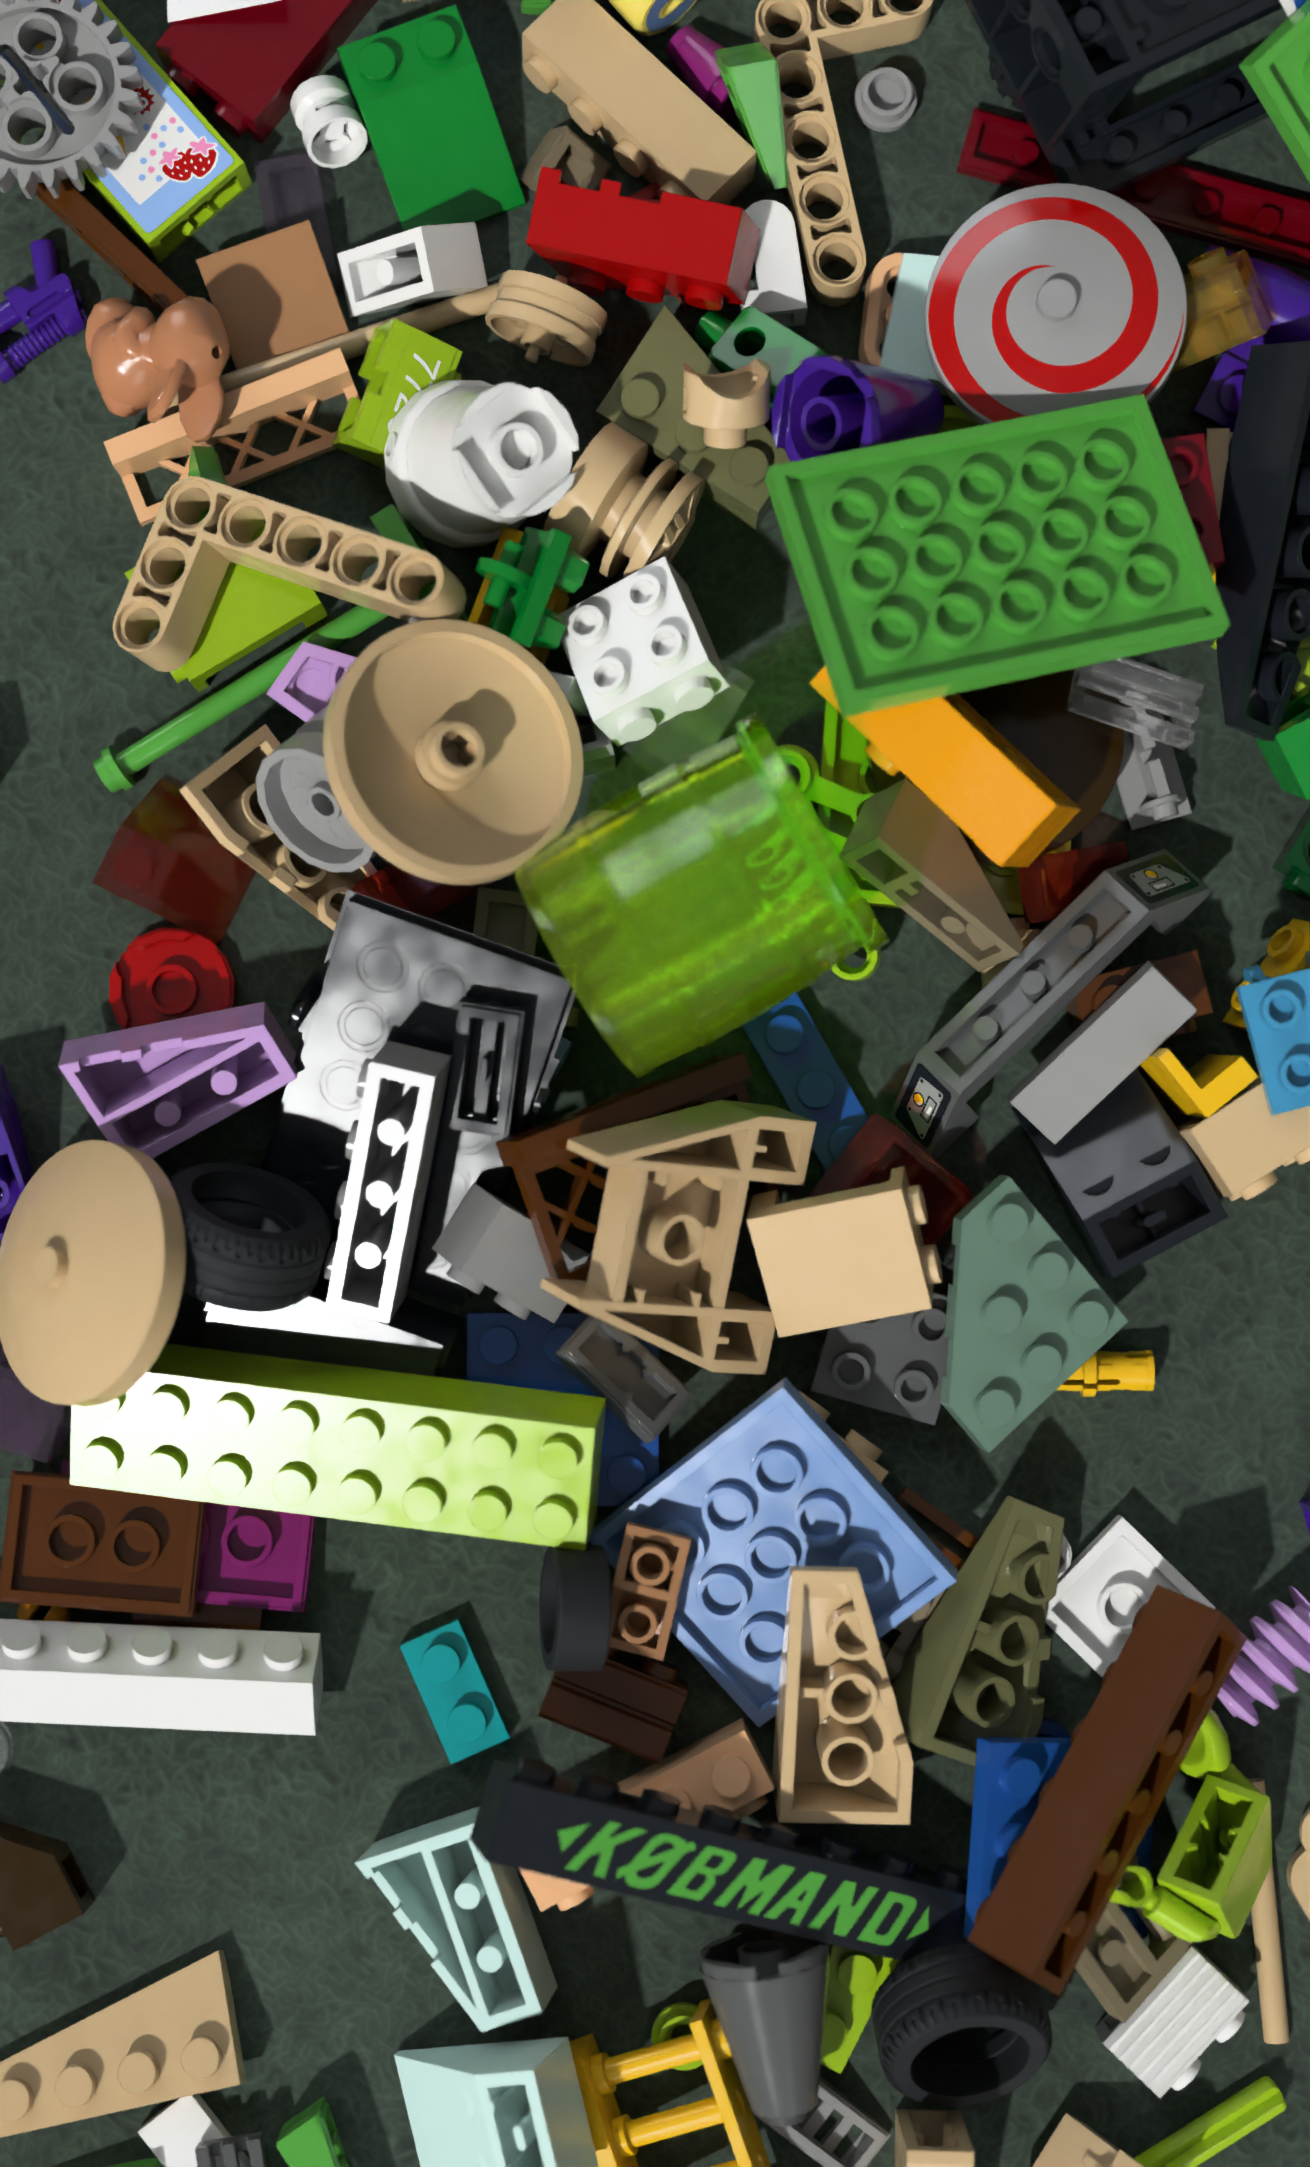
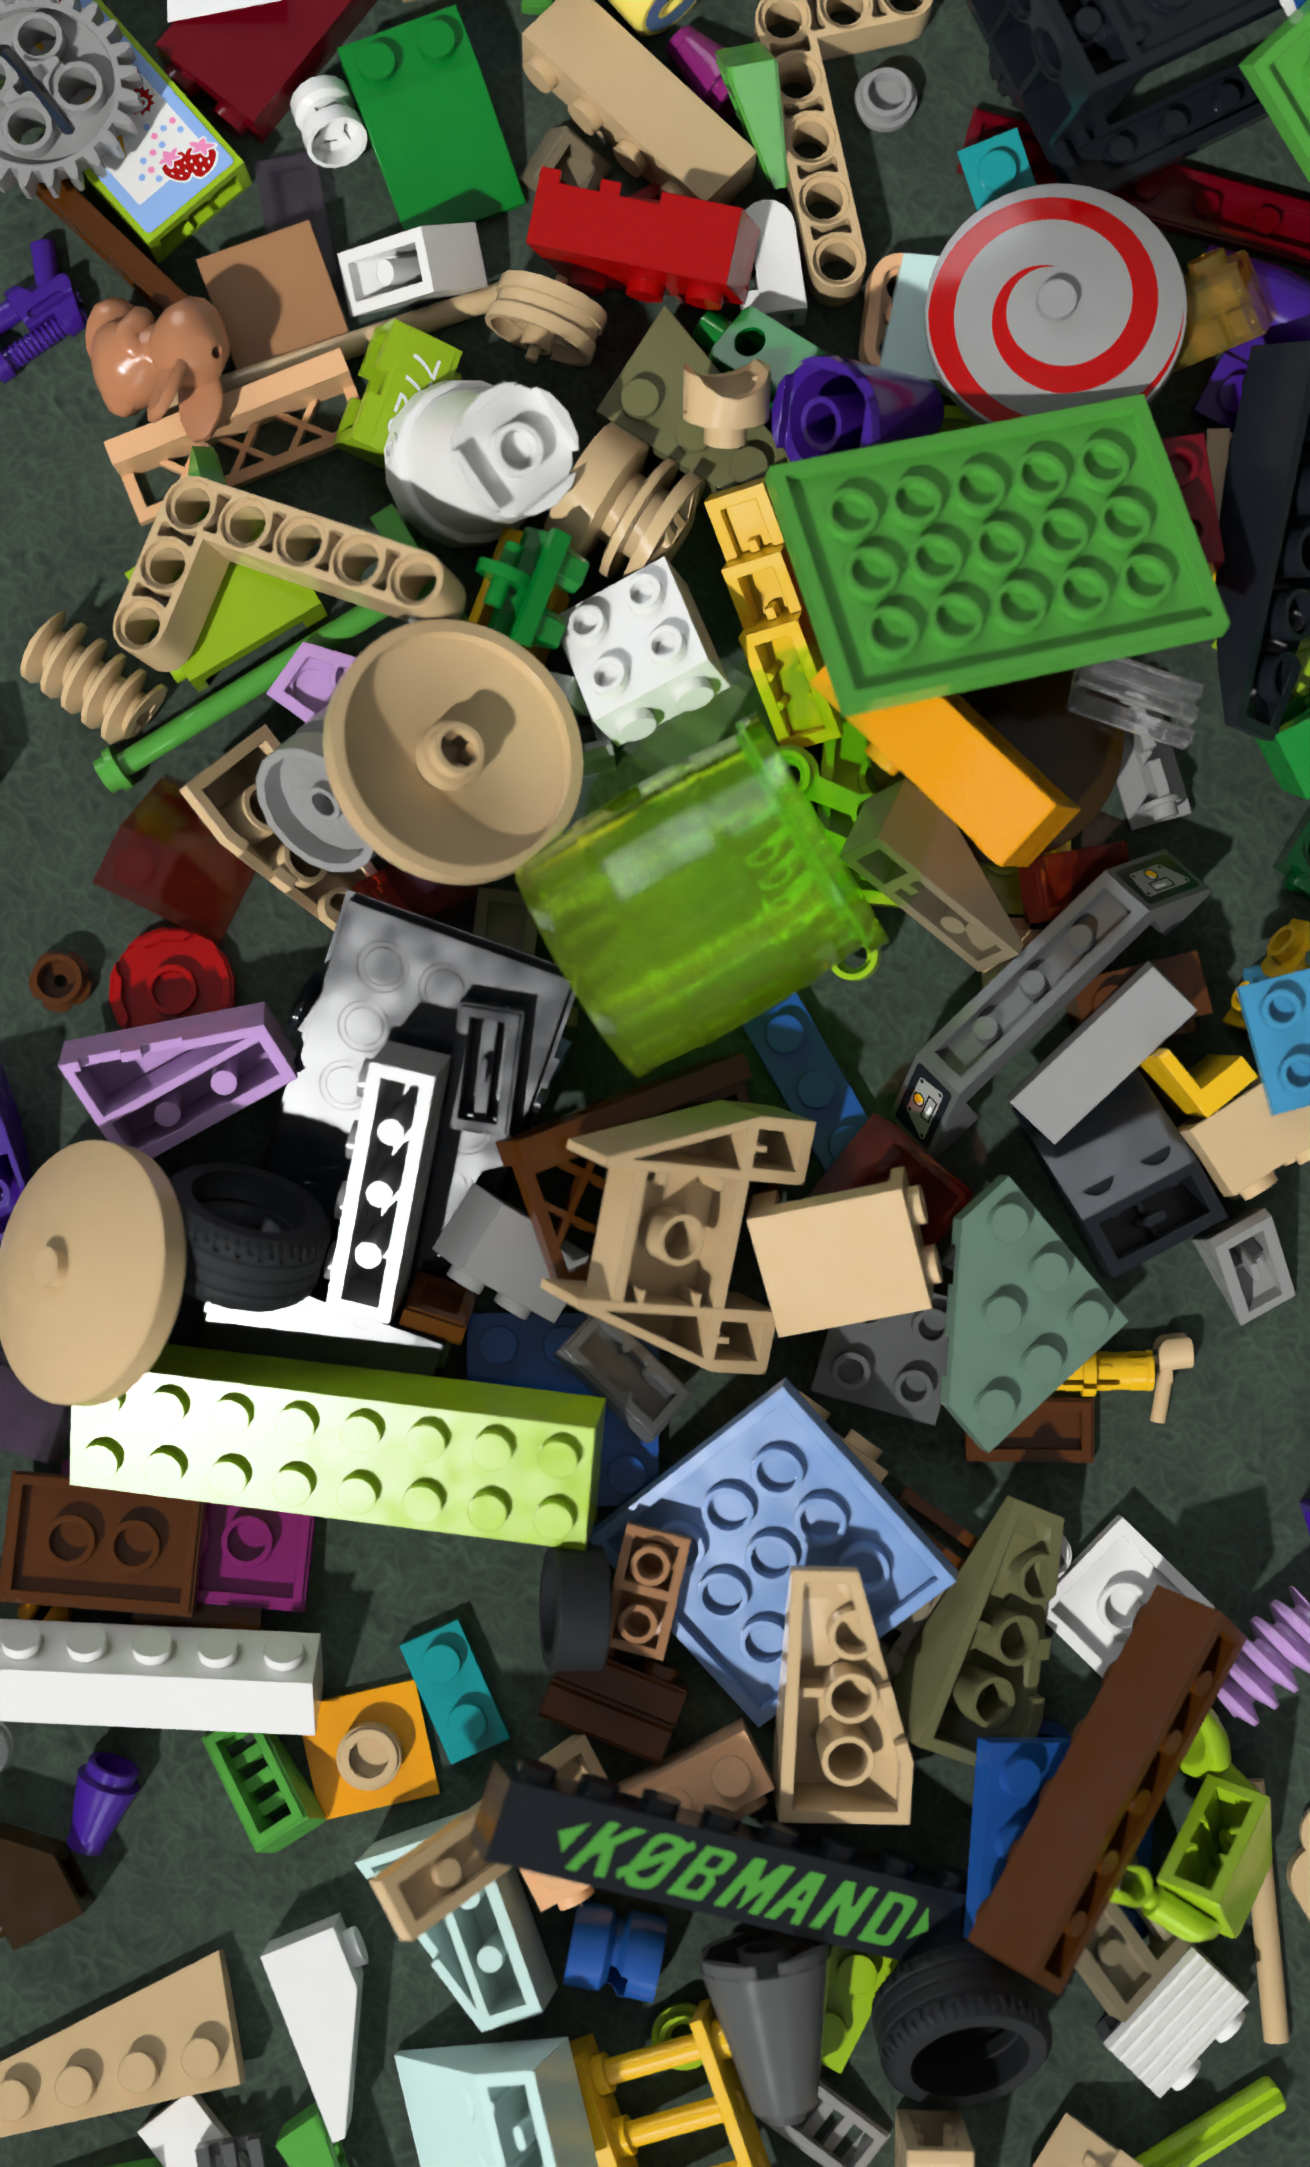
(43, 980): none -> reddish brown plate
(88, 683): none -> tan piece
(100, 1800): none -> dark purple cone
(253, 1813): none -> bright green slope
(320, 1997): none -> white slope
(369, 1756): none -> tan tile
(389, 1704): none -> light orange piece
(438, 1308): none -> reddish brown tile
(447, 1865): none -> tan plate
(615, 1951): none -> blue wheel
(773, 615): none -> yellow slope
(996, 167): none -> teal plate
(1053, 1432): none -> reddish brown tile
(1174, 1353): none -> tan hand
(1247, 1263): none -> light grey slope

